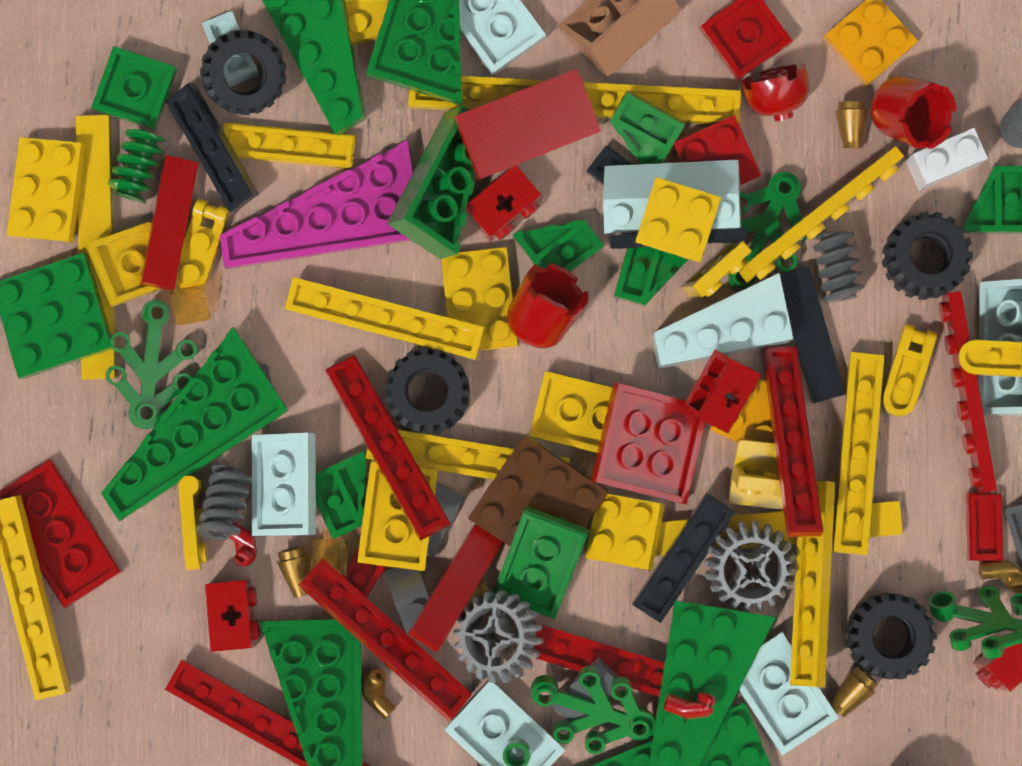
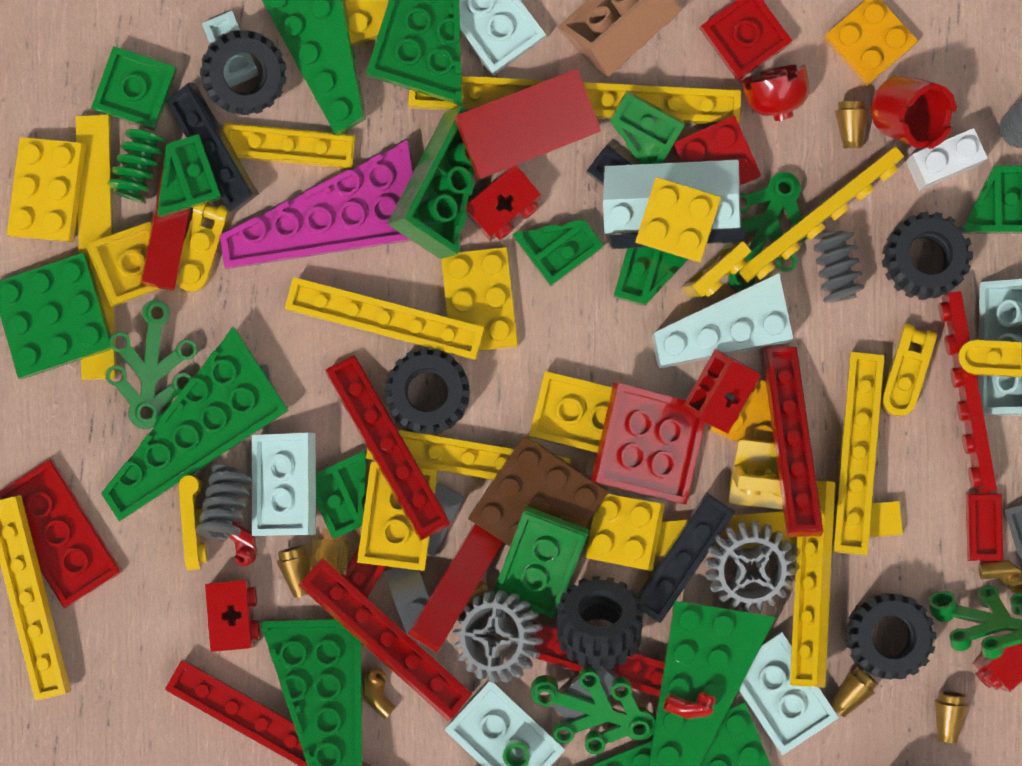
(186, 177): none -> green wing
(190, 305): clear yellow plate -> none
(545, 306): red cylinder -> none
(593, 643): none -> black tyre
(811, 336): black tile -> none
(950, 715): none -> pearl gold cone

